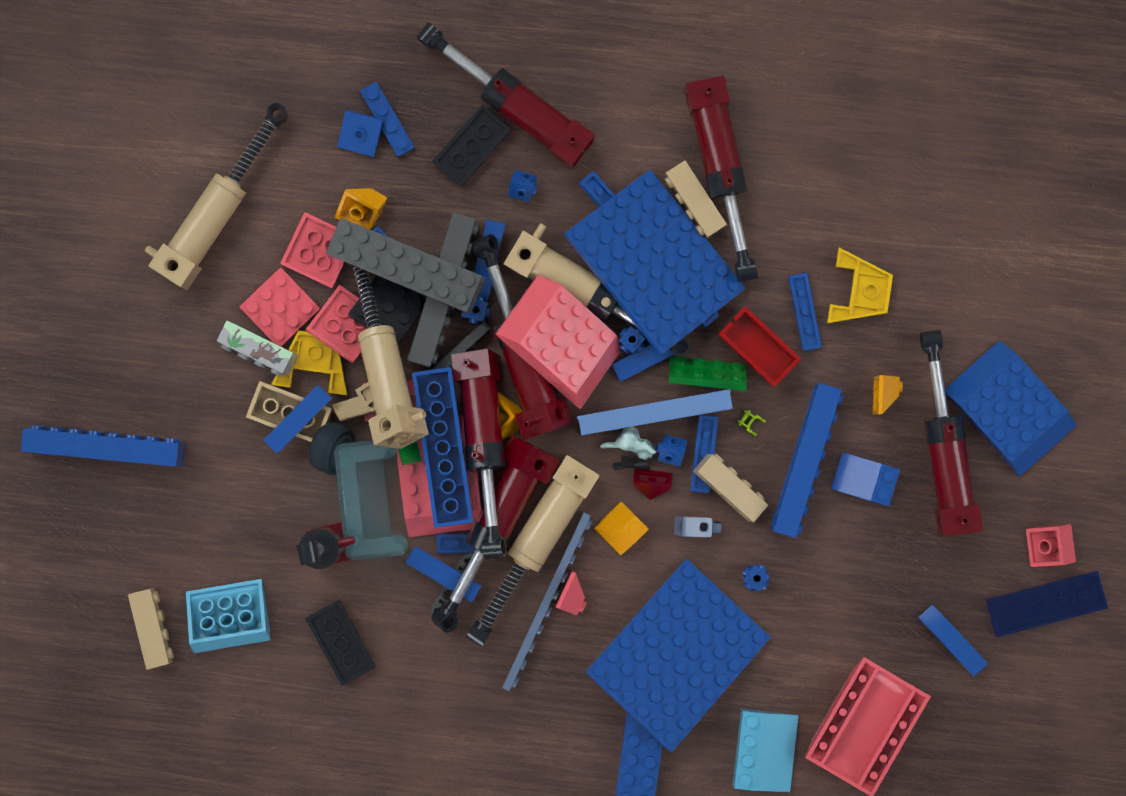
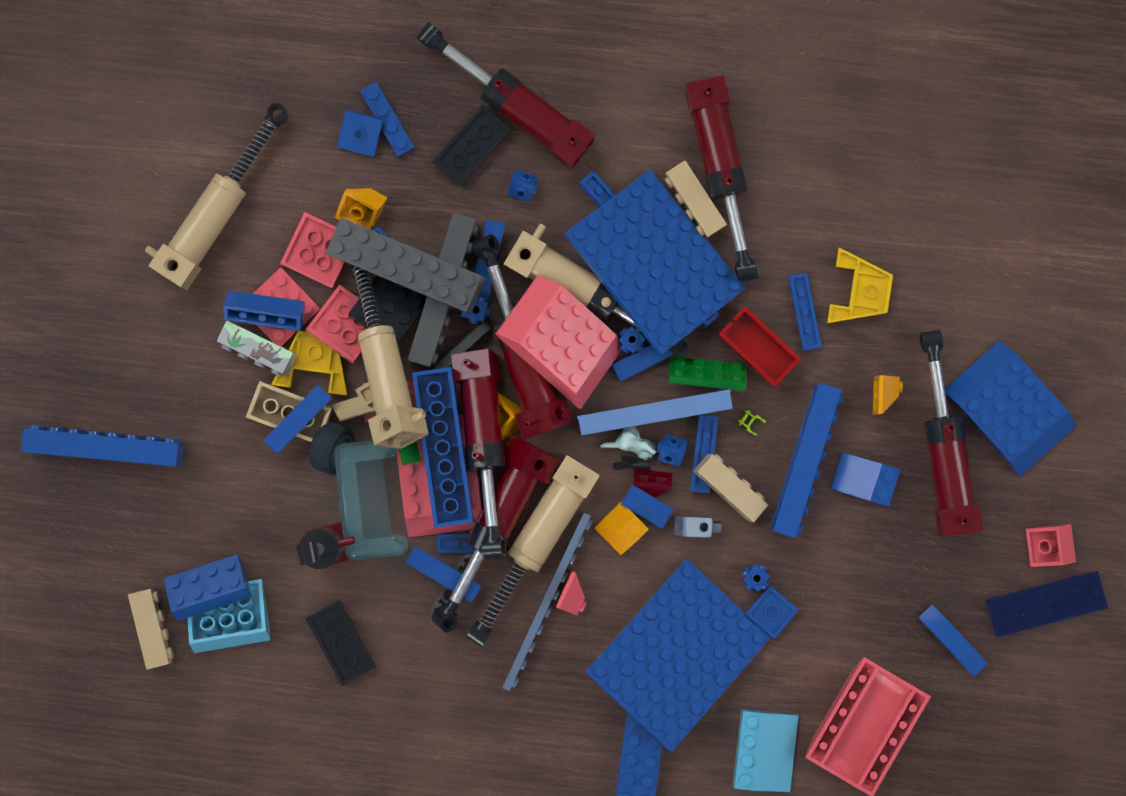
(207, 587): none -> blue brick
(264, 310): none -> blue brick
(647, 506): none -> blue piece
(771, 611): none -> blue plate

